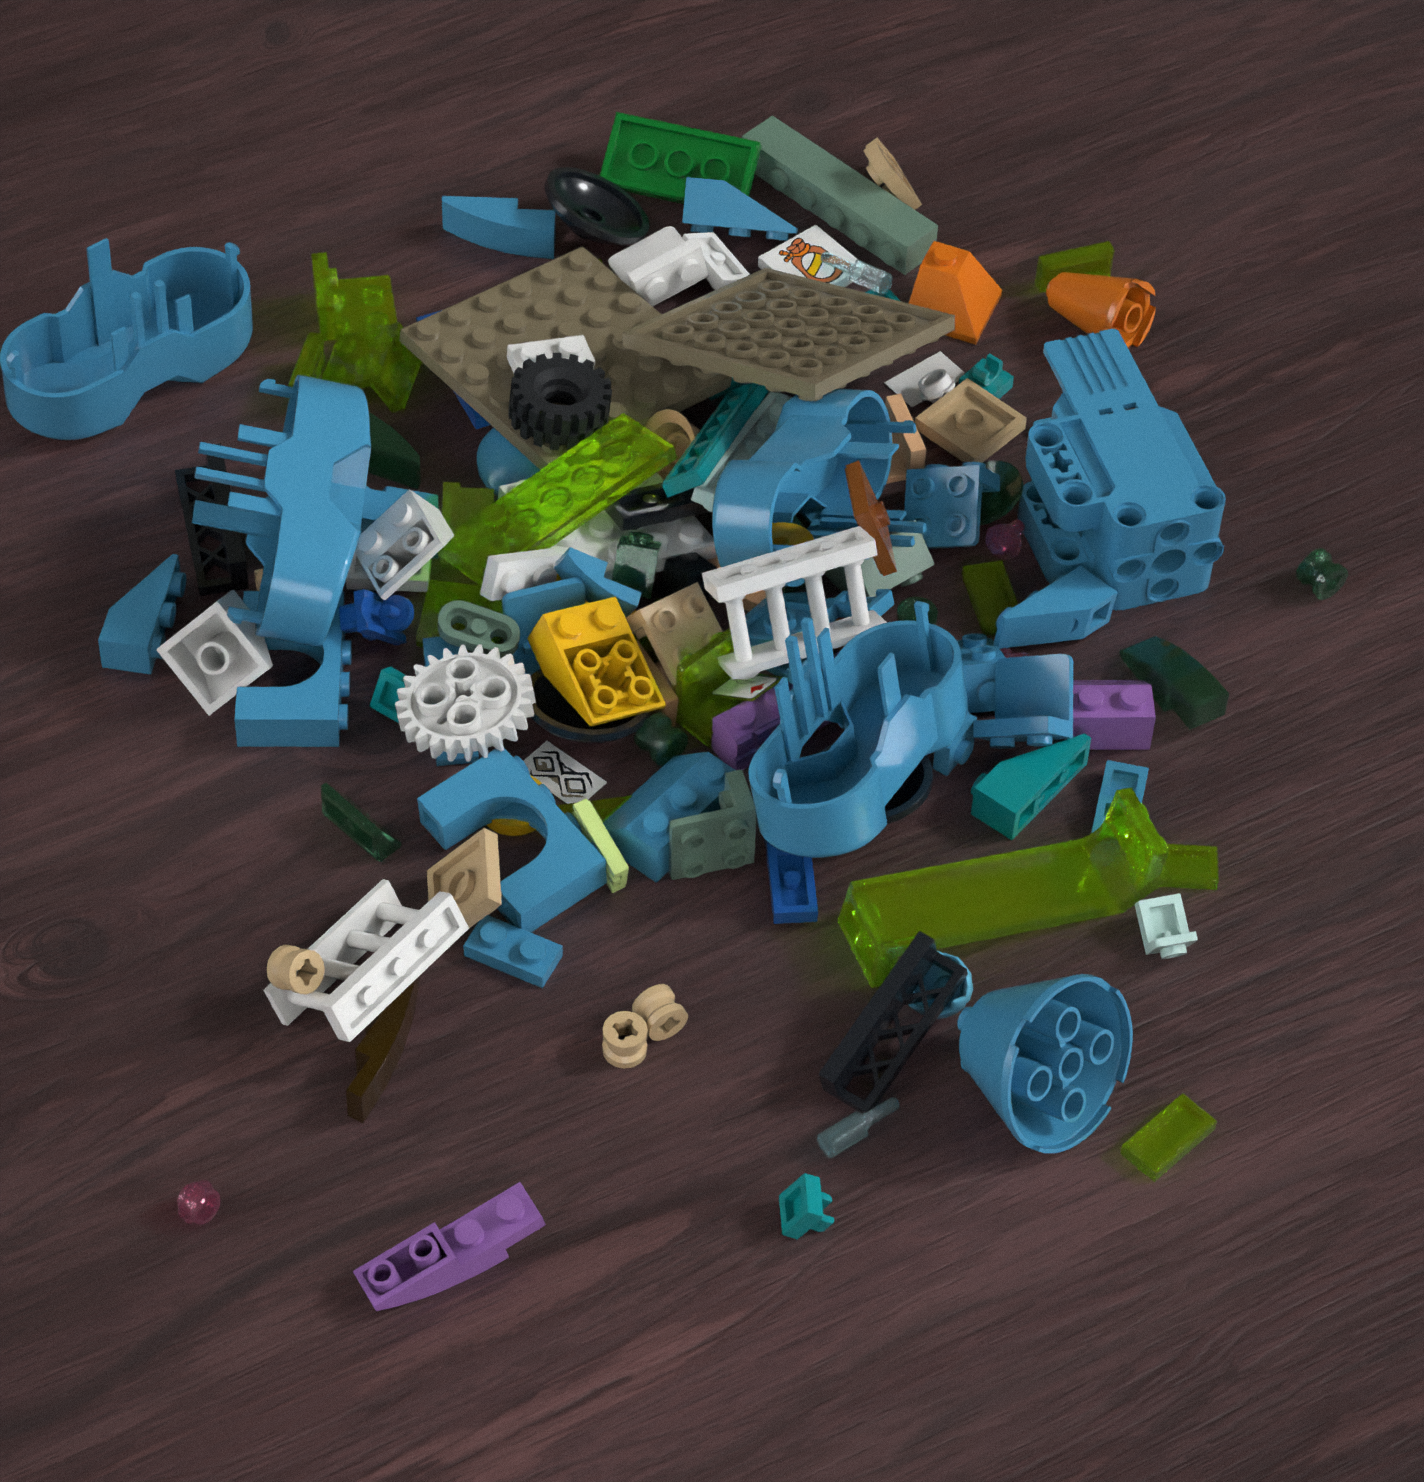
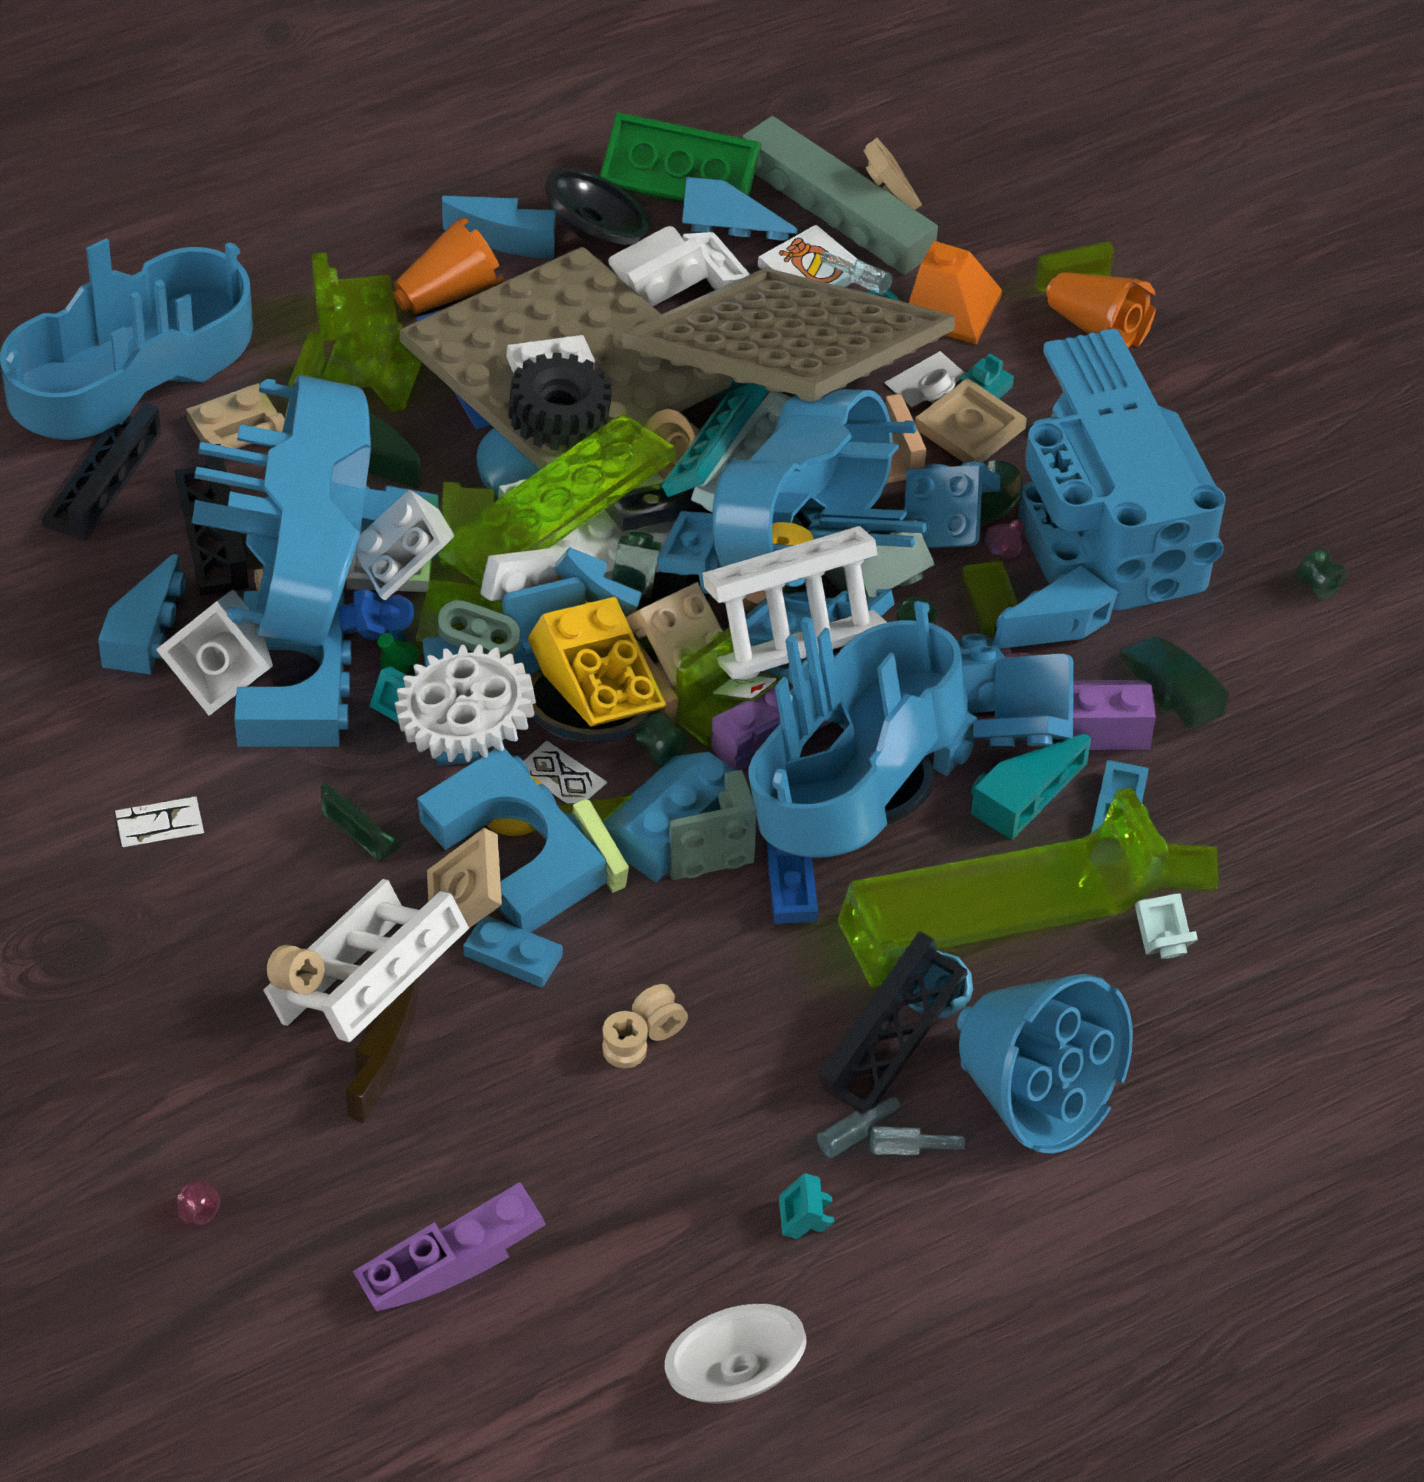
(108, 477): none -> black fence
(159, 821): none -> white sticker
(220, 418): none -> tan plate
(397, 653): none -> green rock
(448, 271): none -> orange cone
(690, 547): none -> dark azure bracket
(735, 1353): none -> white dish
(871, 516): dark orange plate -> none
(909, 1141): none -> clear light blue axle
(1168, 1137): clear neon green tile -> none

